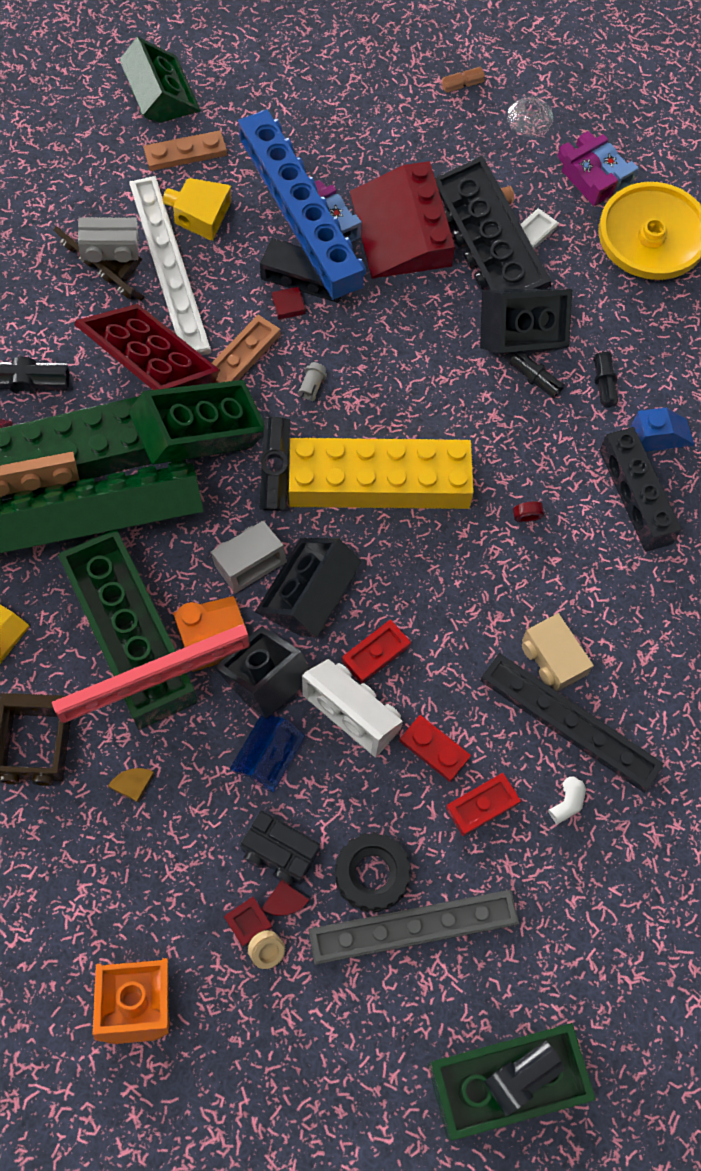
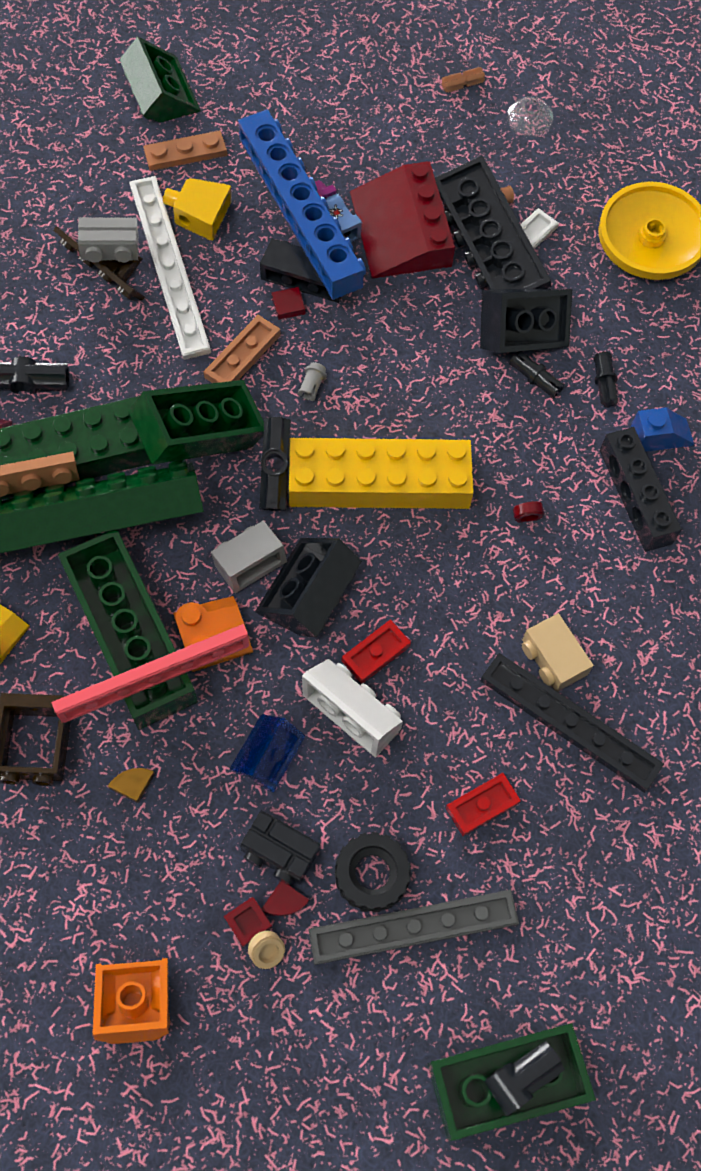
(148, 348): dark red slope -> none
(264, 672): black slope -> none
(435, 748): red plate -> none
(573, 800): white arm -> none
(596, 167): magenta hips -> none

